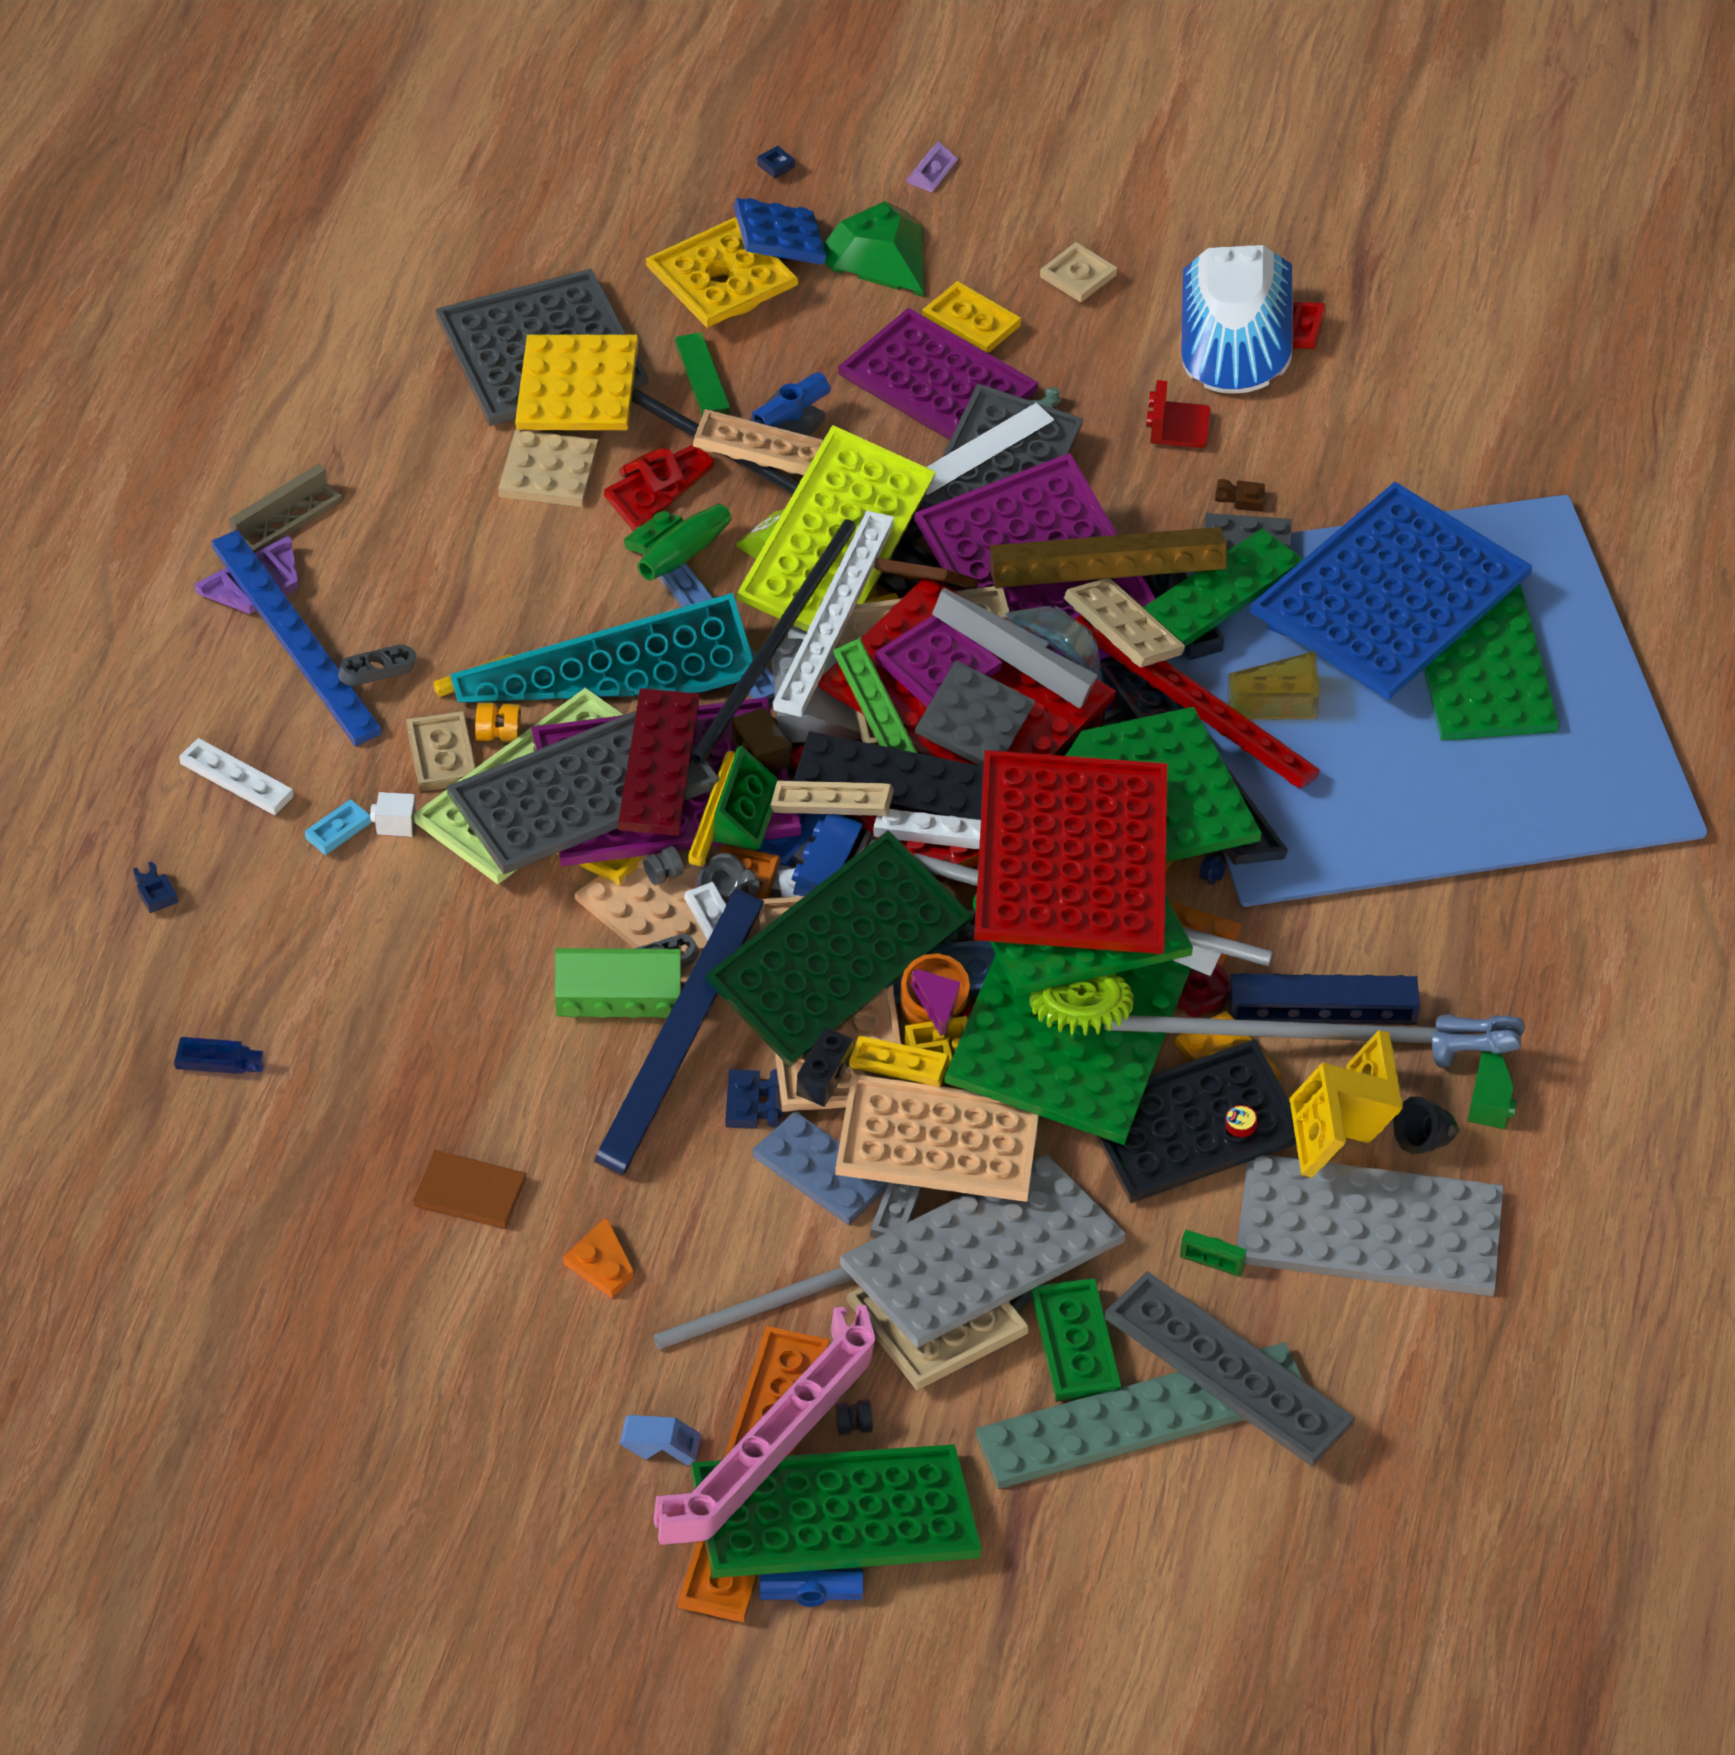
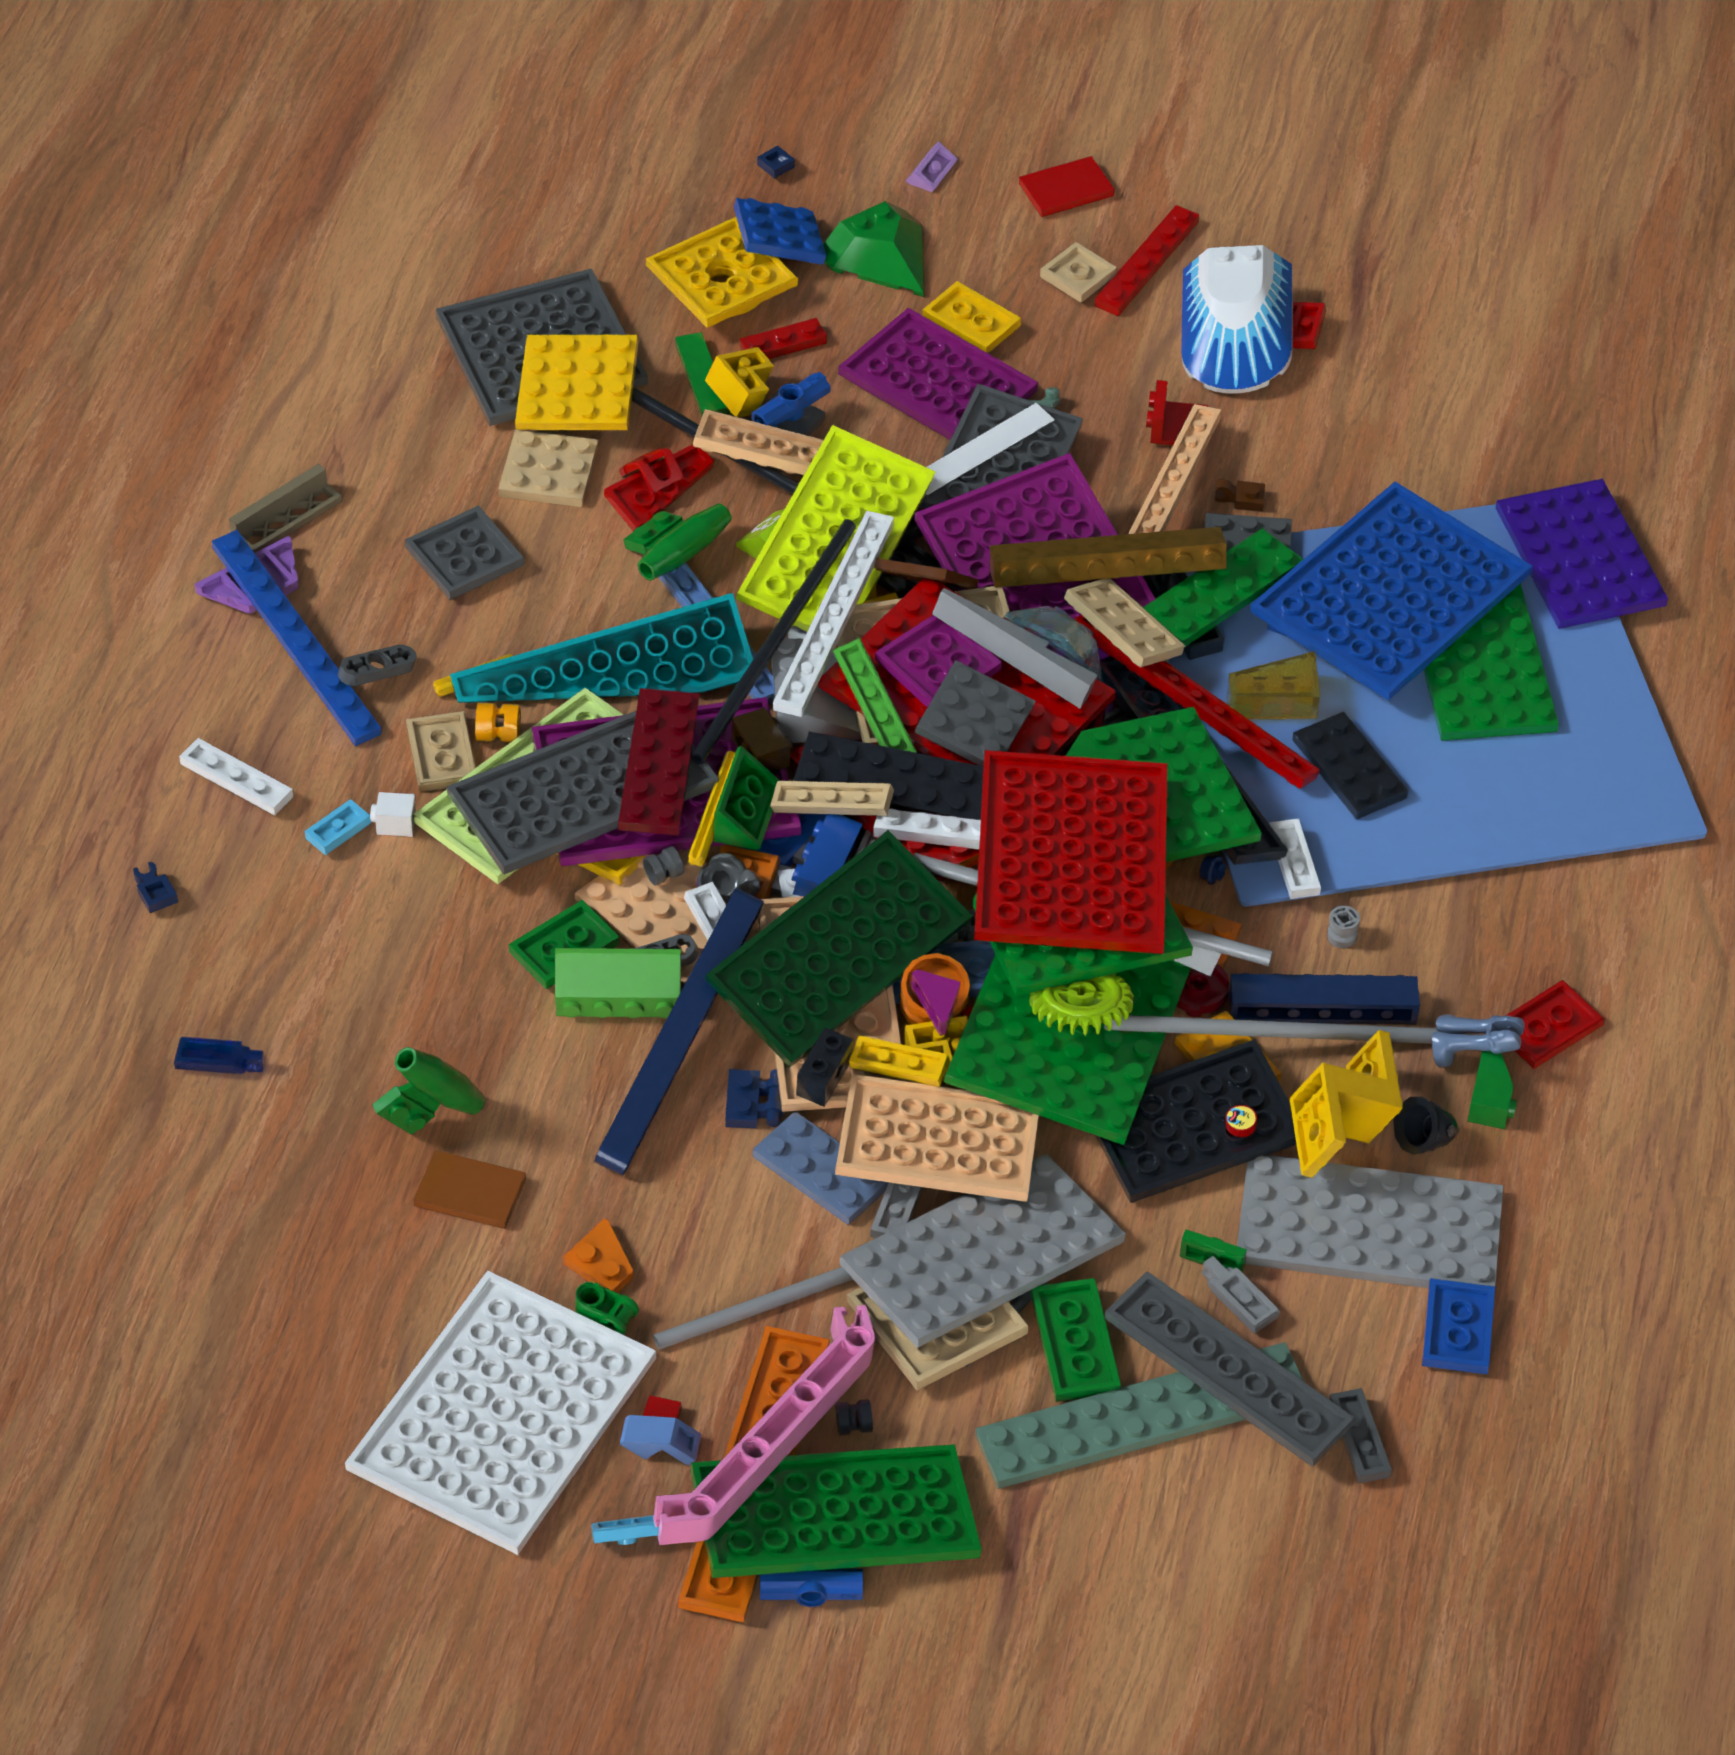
(429, 1085): none -> green plate
(464, 552): none -> dark grey plate
(501, 1412): none -> white plate
(571, 928): none -> green plate
(607, 1306): none -> green piece
(624, 1530): none -> medium azure plate
(662, 1407): none -> red tile
(740, 380): none -> yellow brick
(787, 339): none -> red plate
(1066, 186): none -> red tile
(1146, 260): none -> red plate
(1177, 470): none -> light nougat plate
(1240, 1295): none -> light grey hinge
(1297, 865): none -> white plate
(1343, 927): none -> light grey wheel
(1350, 765): none -> black plate
(1362, 1439): none -> dark grey plate
(1458, 1326): none -> blue plate
(1554, 1023): none -> red tile
(1581, 553): none -> dark purple plate

